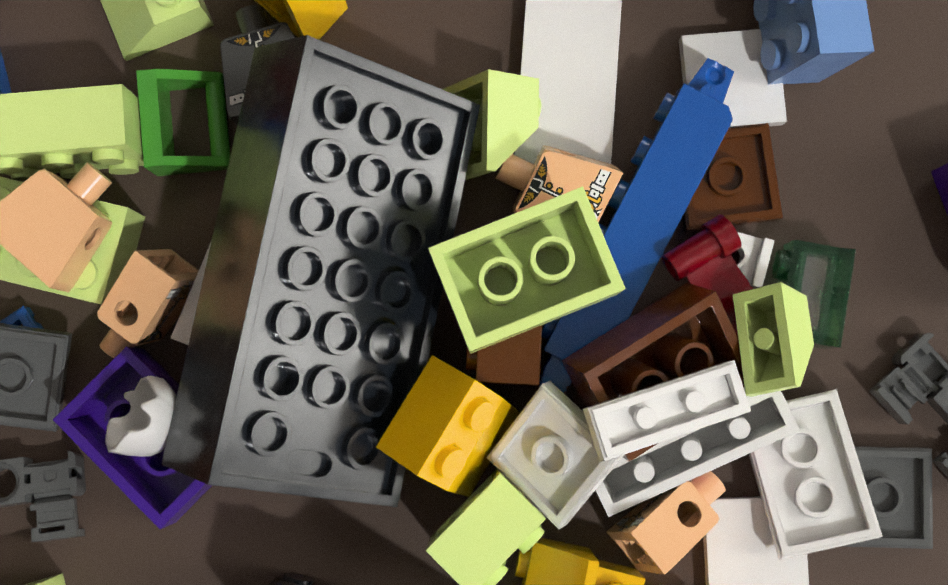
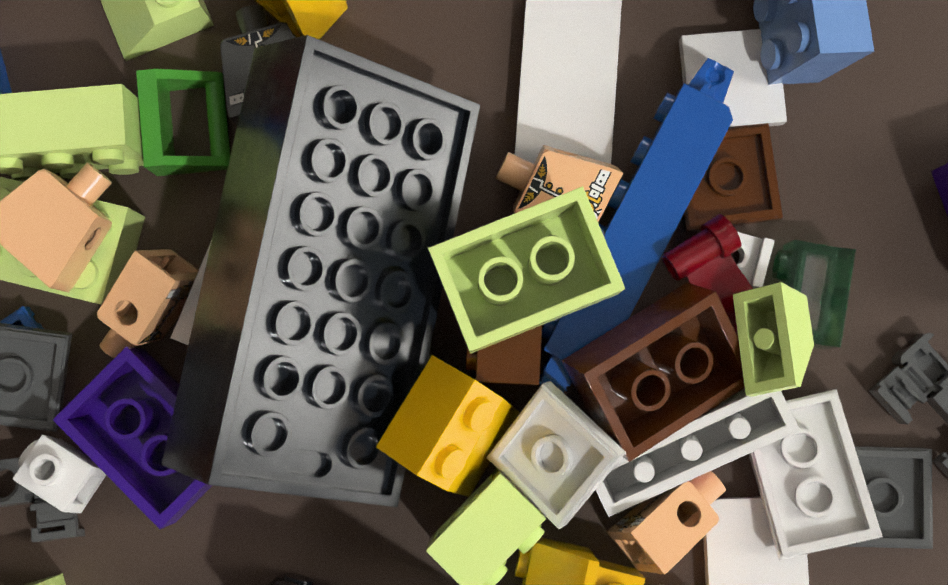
(59, 474): none -> white brick
(147, 424): white hair -> none
(505, 117): yellowish green slope -> none
(666, 410): white tile -> none

